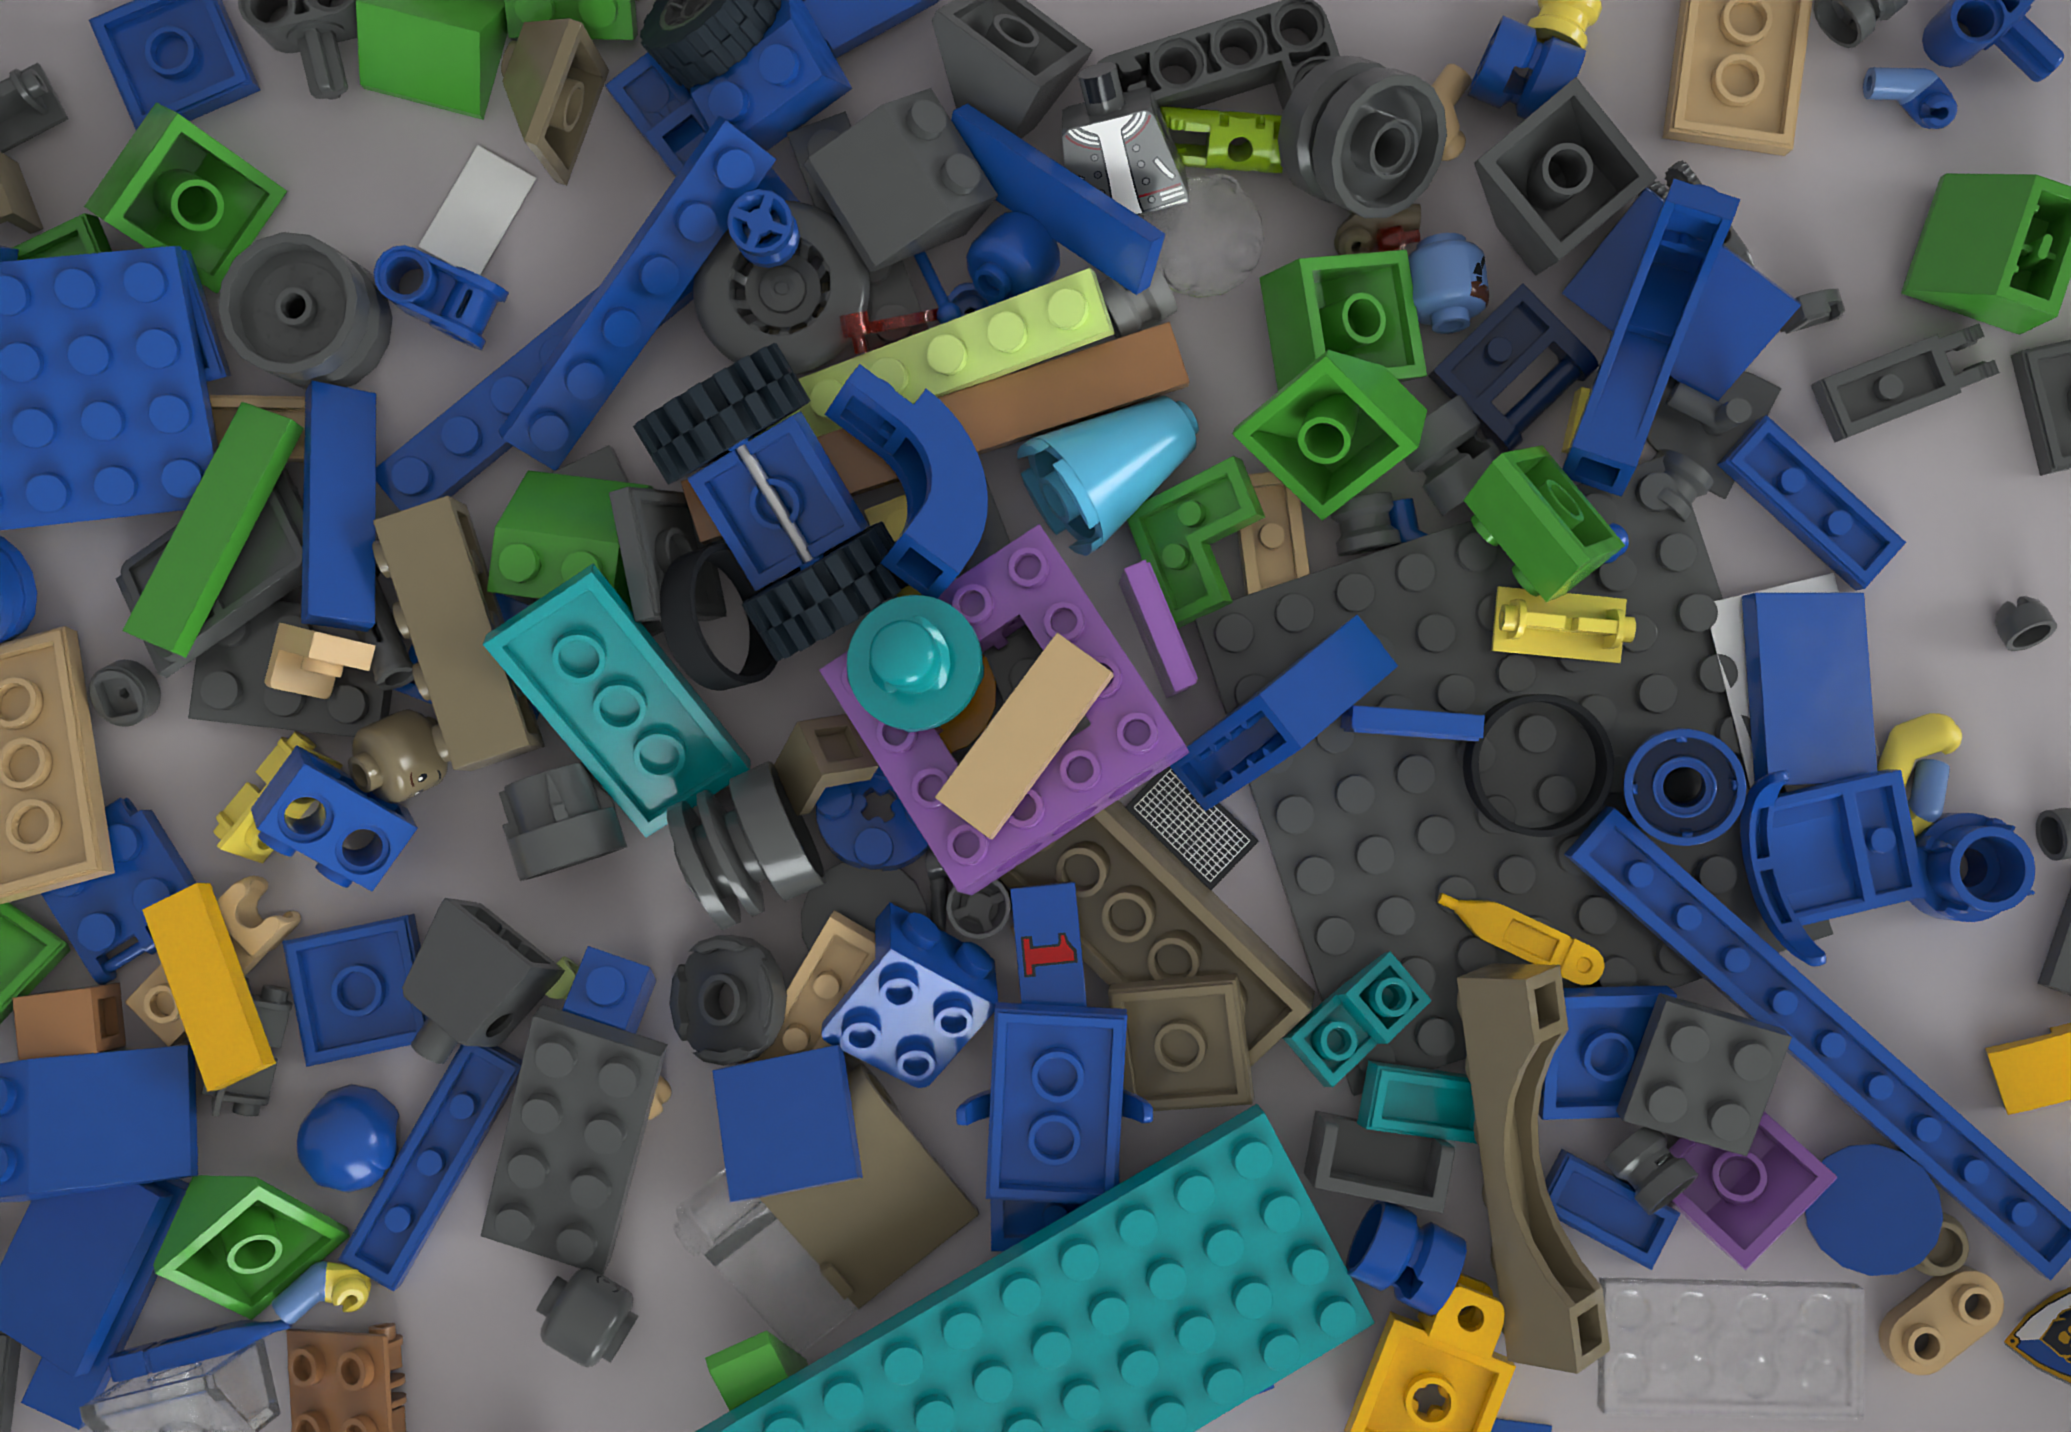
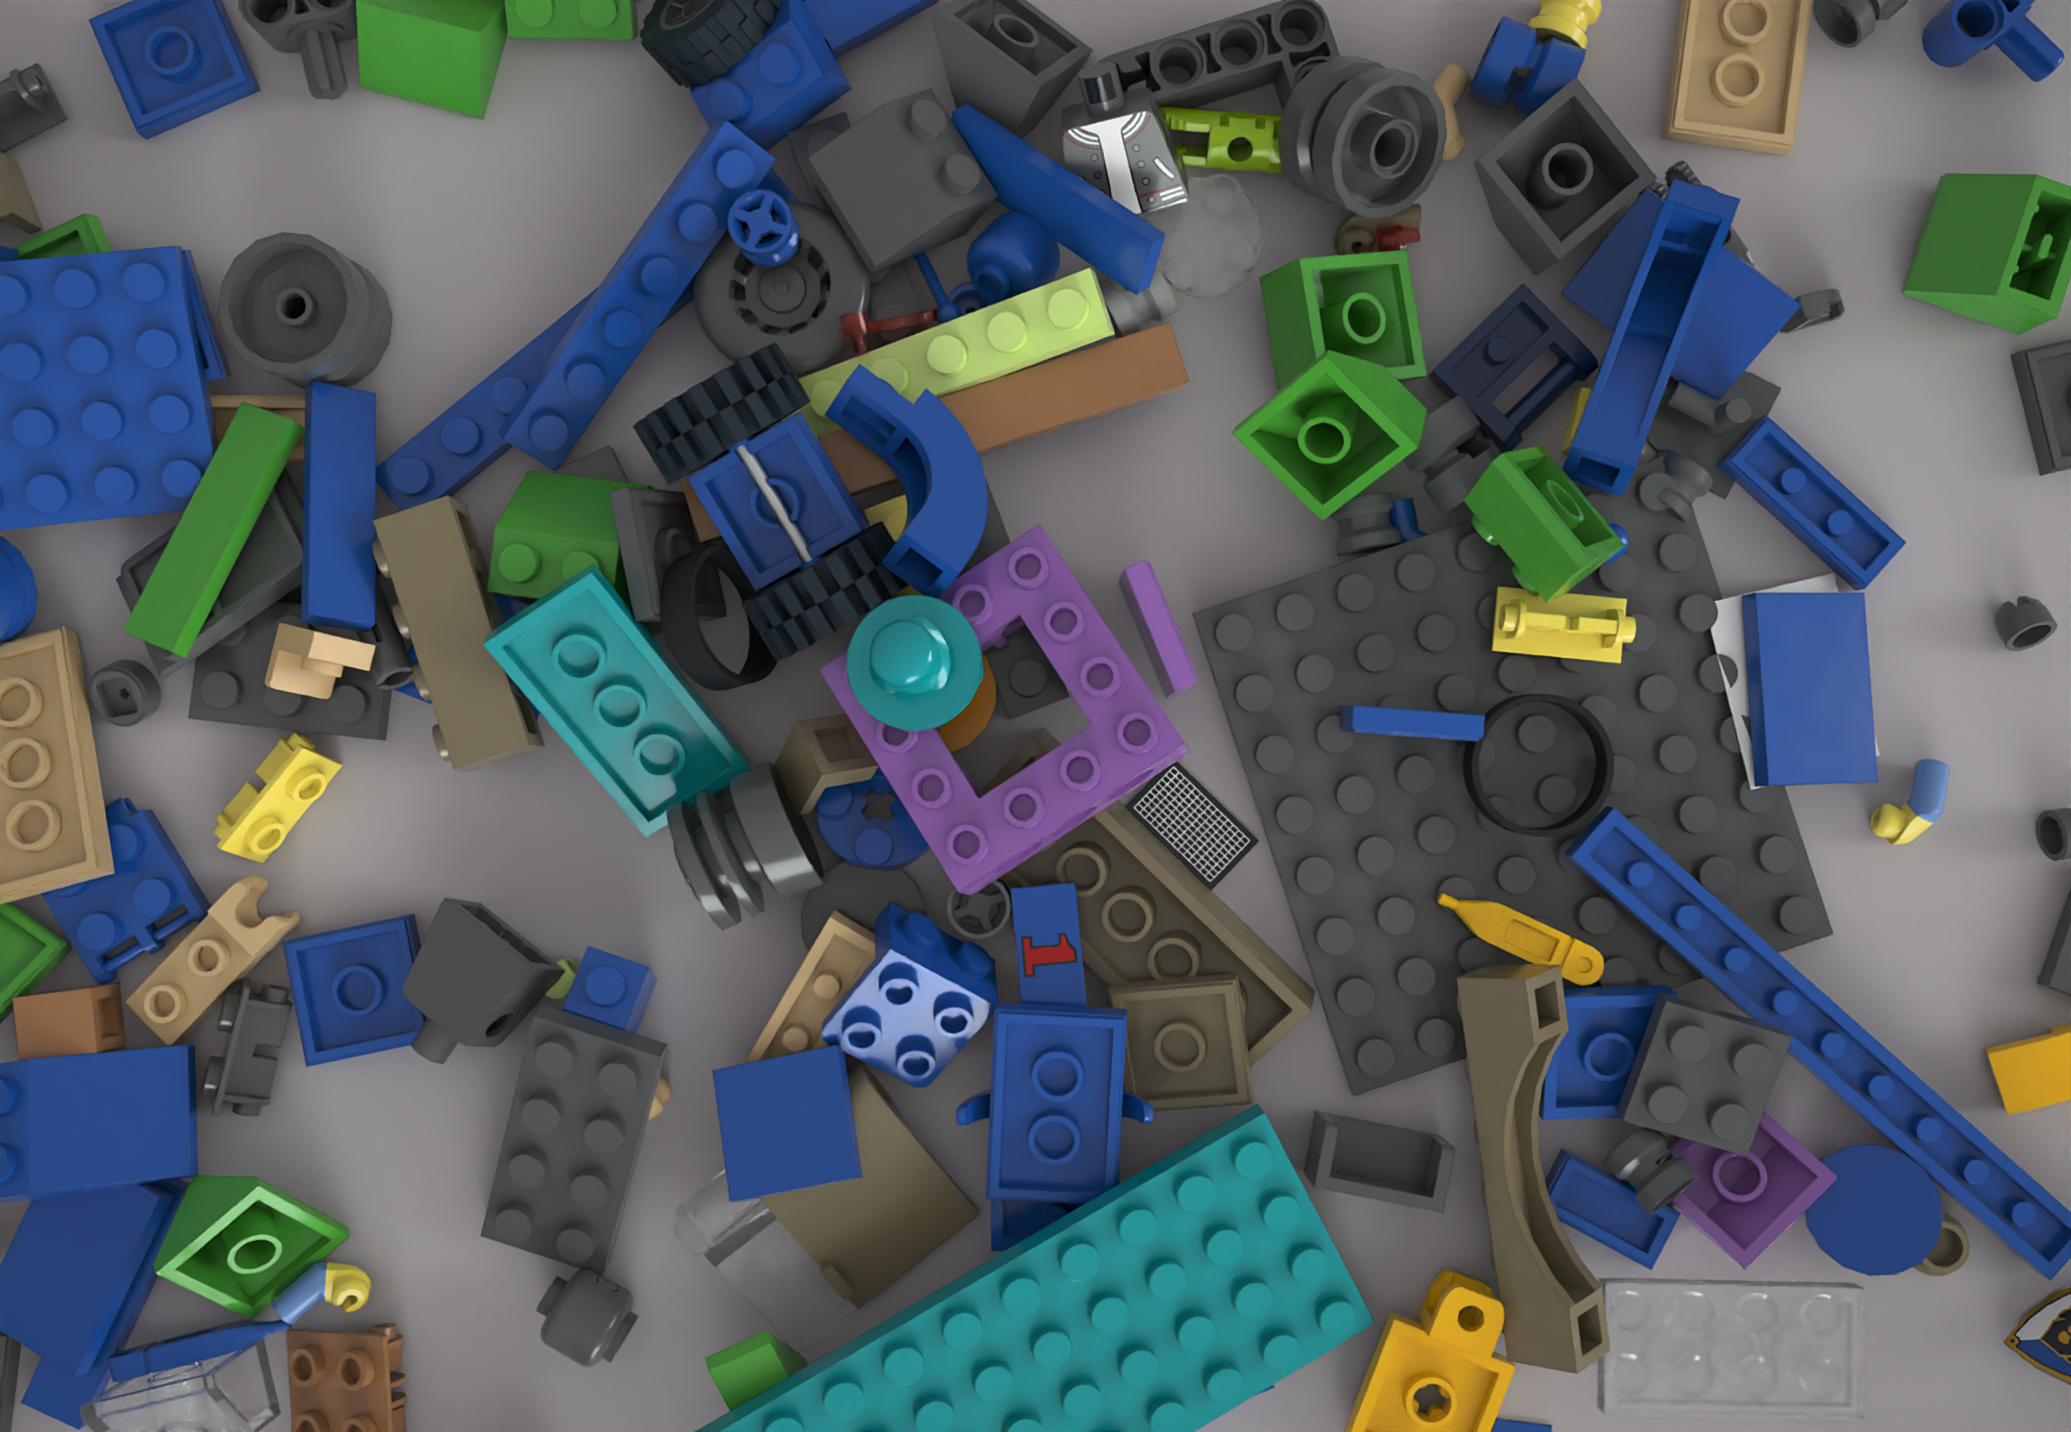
(185, 192): bright green slope -> none
(208, 986): yellow tile -> none
(340, 812): blue brick -> none
(348, 1138): blue hair -> none
(397, 757): dark tan head -> none
(431, 1163): blue tile -> none
(448, 298): blue piece -> none
(477, 211): white sticker -> none
(553, 89): dark tan slope -> none
(559, 821): dark grey piece -> none
(660, 111): blue slope -> none
(757, 993): dark grey tile -> none
(938, 890): dark grey hand -> none
(1024, 736): tan tile -> none
(1106, 467): medium azure cone -> none
(1180, 526): bright green plate -> none
(1276, 545): tan plate -> none
(1284, 713): blue arch -> none
(1357, 1018): teal slope -> none
(1413, 1259): blue wheel -> none
(1417, 1102): teal tile -> none
(1448, 282): medium blue head -> none
(1693, 820): blue gear -> none
(1827, 852): blue piece -> none
(1897, 383): dark grey hinge -> none
(1916, 90): arm -> none
(1919, 739): light yellow arm -> none
(1941, 1313): tan plate -> none
(1997, 874): blue piece -> none

